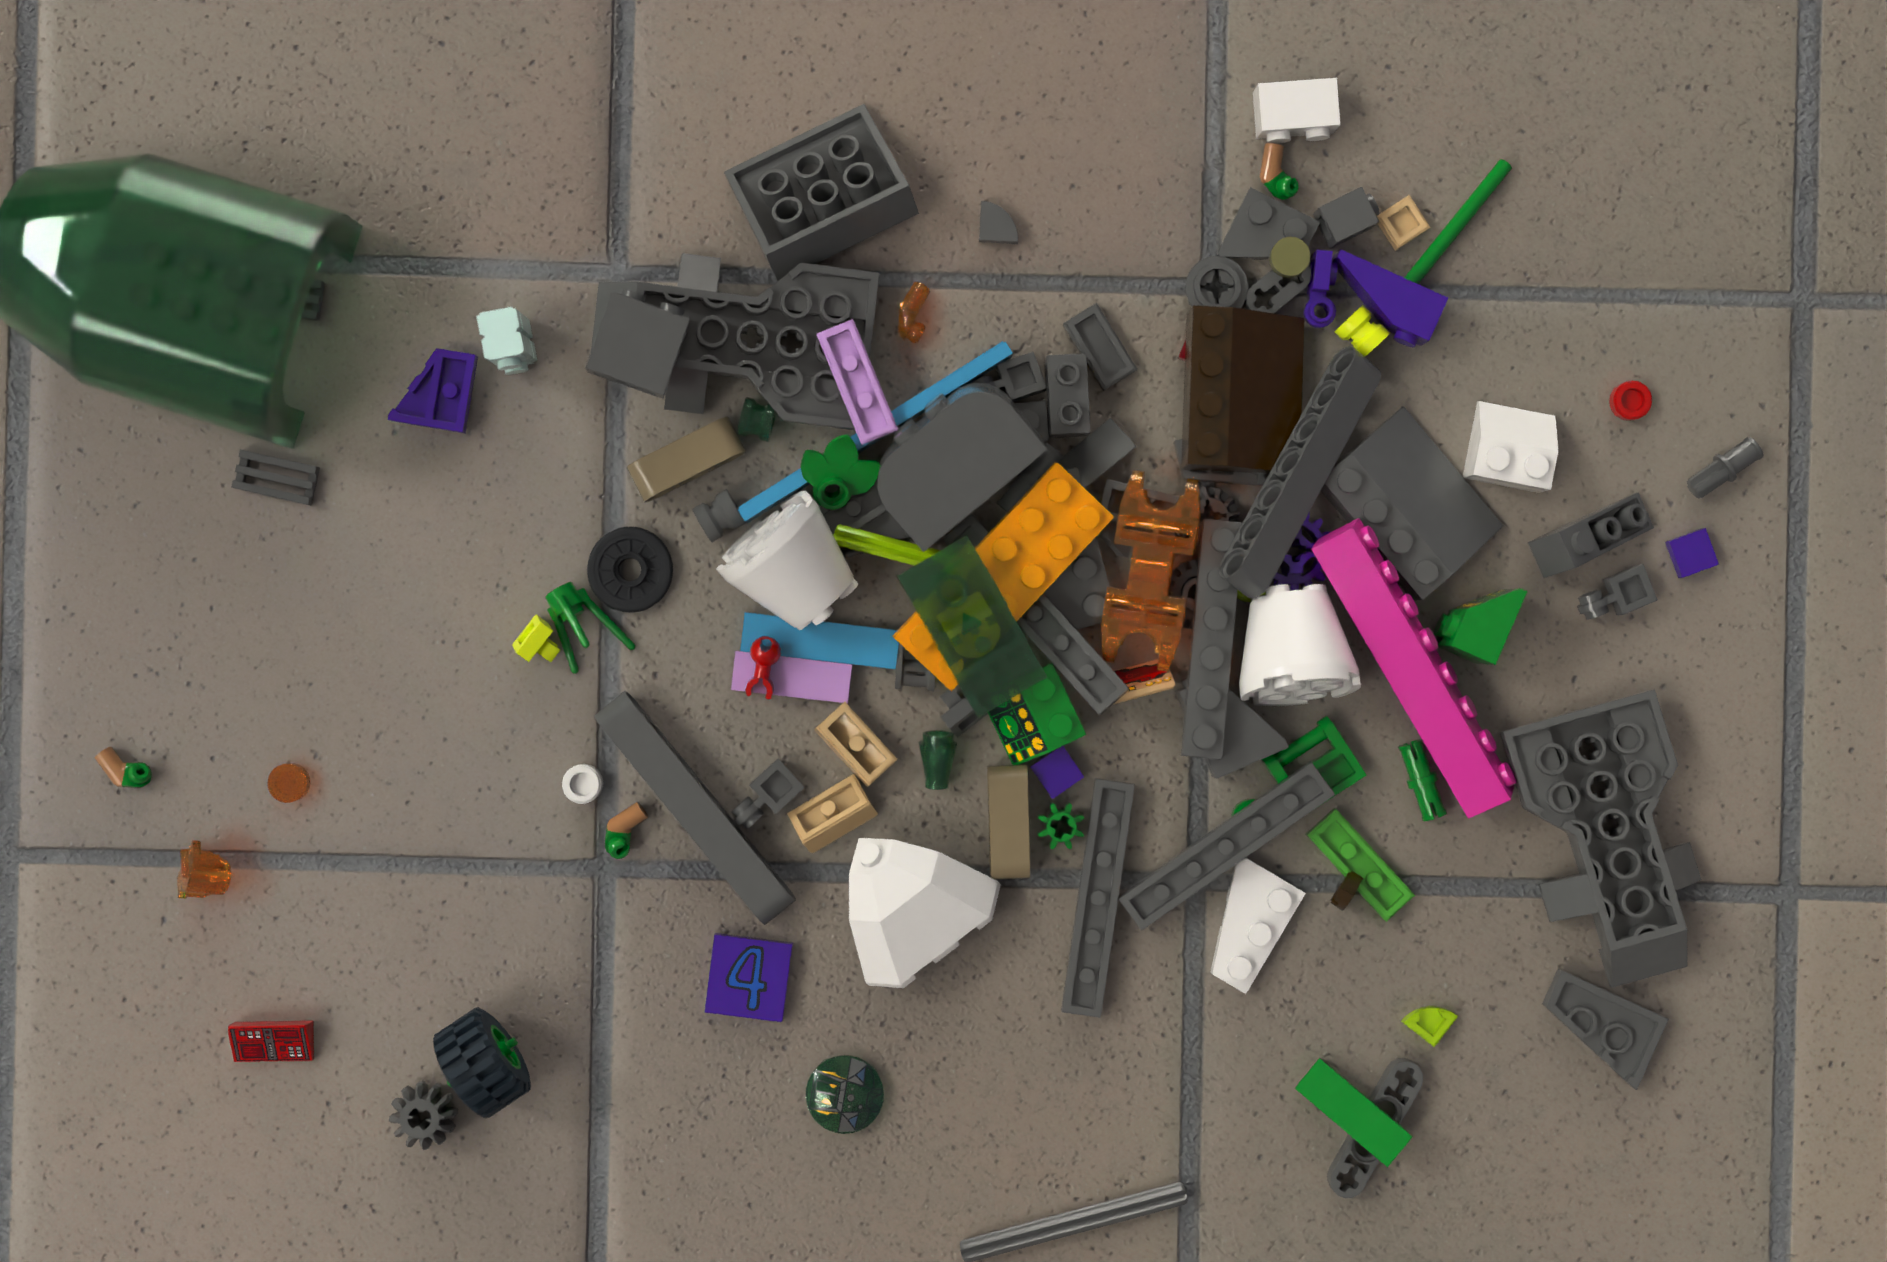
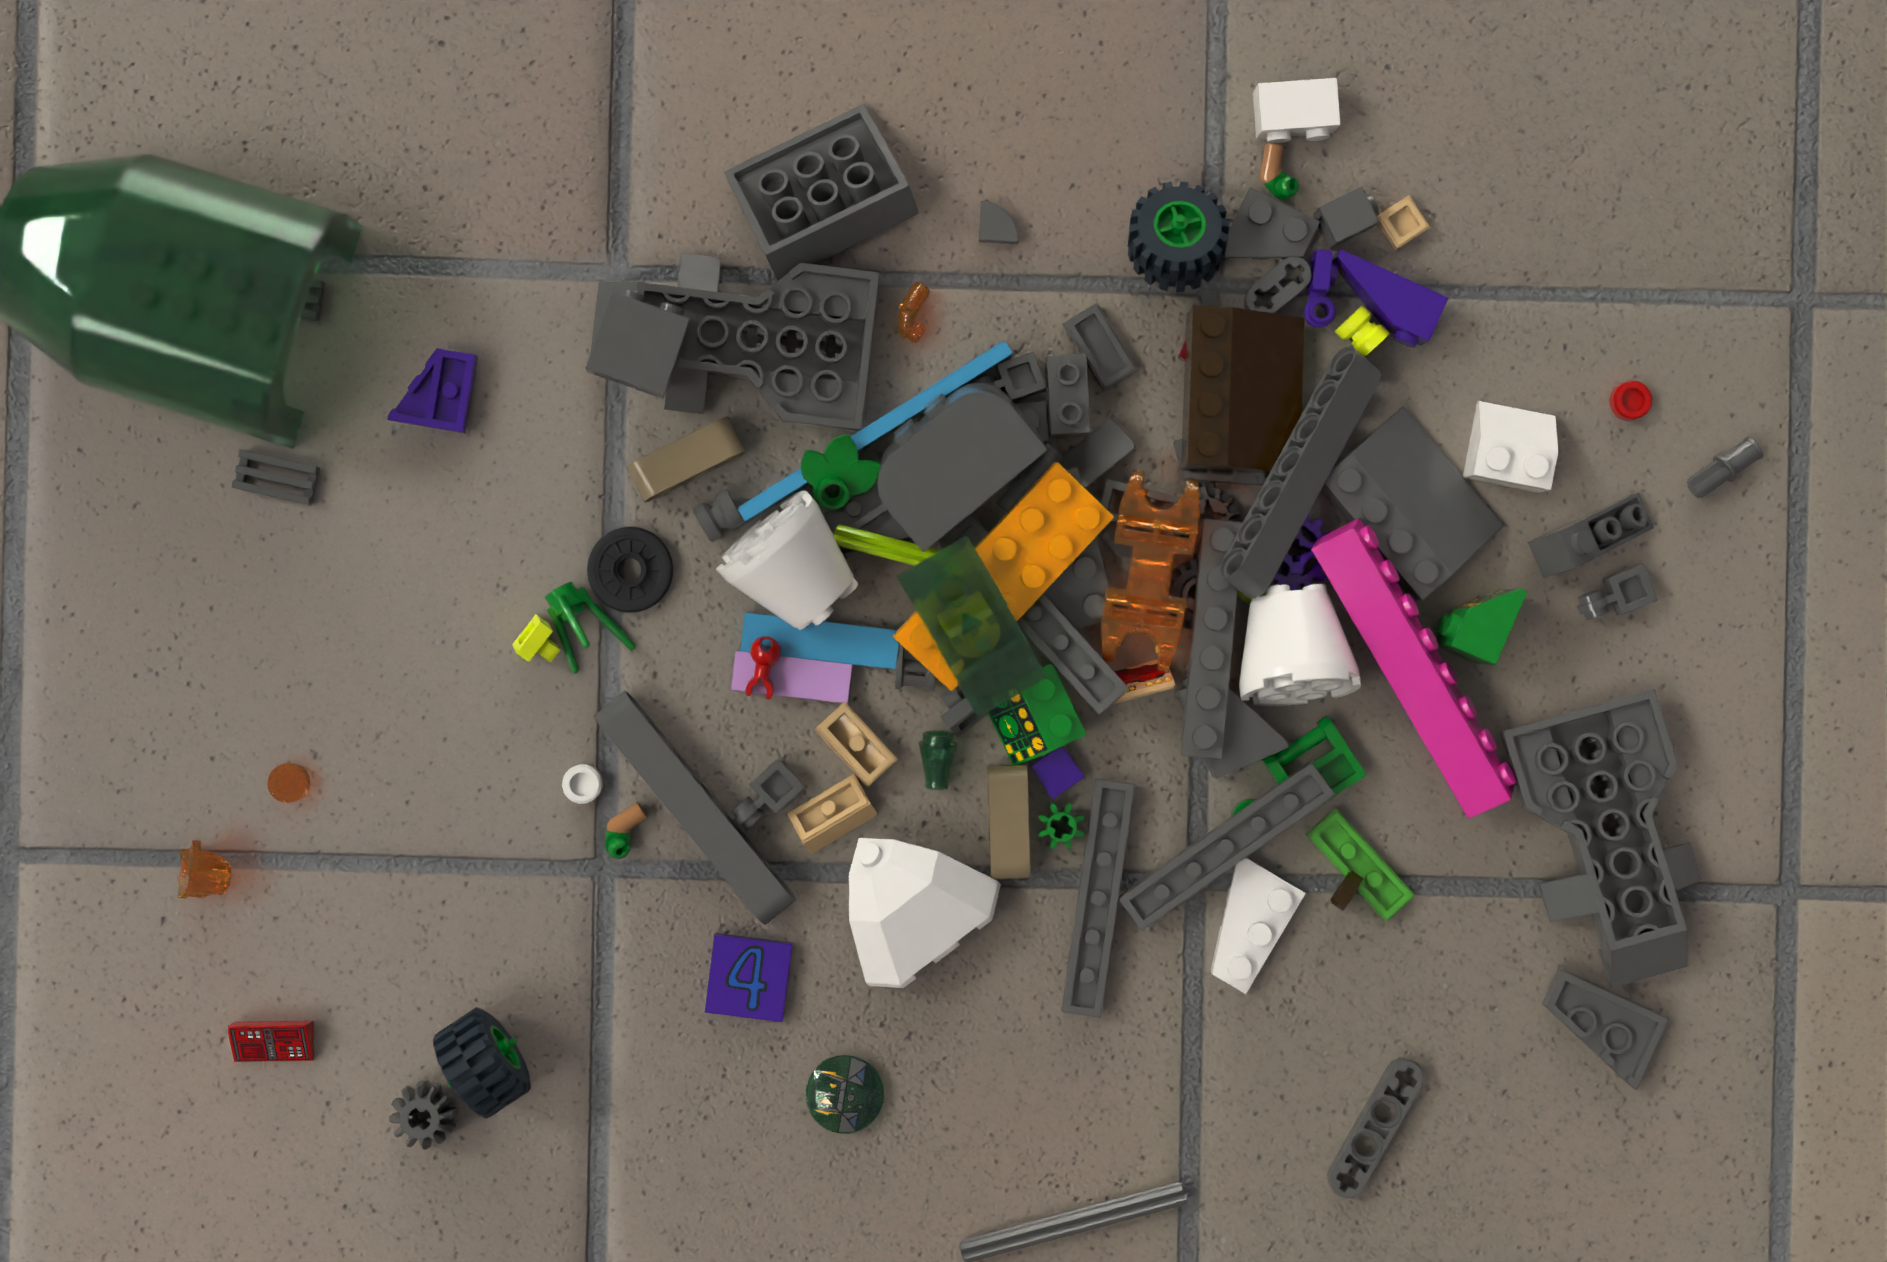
(122, 773): arm -> none
(507, 339): light aqua brick -> none
(756, 420): clear green wheel -> none
(857, 382): lavender tile -> none
(1178, 236): none -> black wheel
(1228, 273): dark grey gear -> none
(1289, 257): olive tile -> none
(1353, 1112): green tile -> none
(1422, 780): green pin -> none
(1430, 1022): lime tile -> none
(1459, 221): green bar -> none
(1691, 553): dark purple tile -> none

